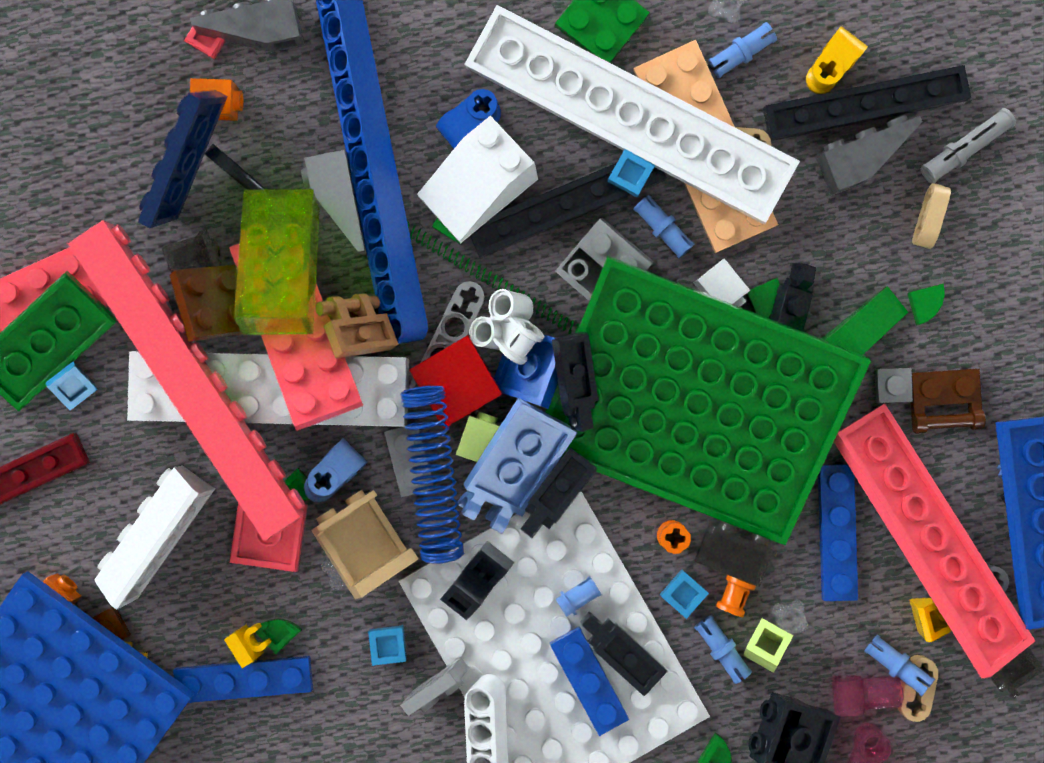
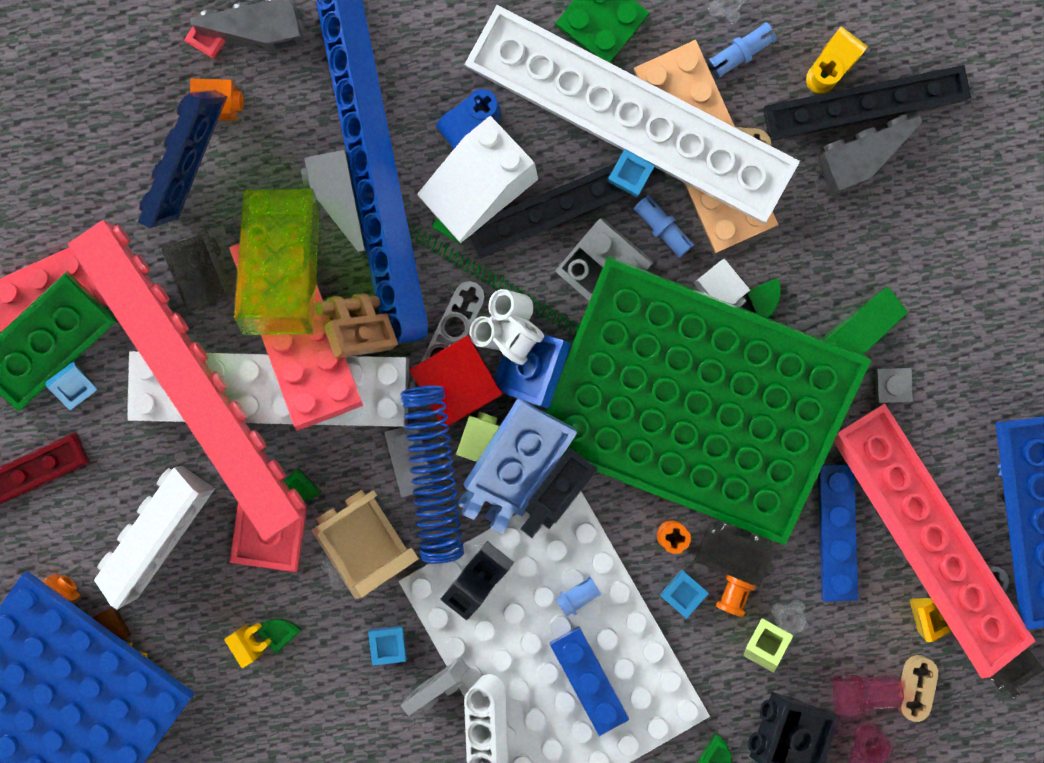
(207, 301): reddish brown plate -> none
(232, 169): black piece -> none
(254, 680): blue plate -> none
(336, 468): medium blue piece -> none
(576, 378): black hinge -> none
(623, 653): black hinge -> none
(723, 649): medium blue pin -> none
(795, 297): black hinge -> none
(899, 665): medium blue pin -> none
(926, 303): green tile -> none
(931, 216): tan beam -> none
(947, 389): reddish brown plate -> none
(956, 154): light grey pin -> none

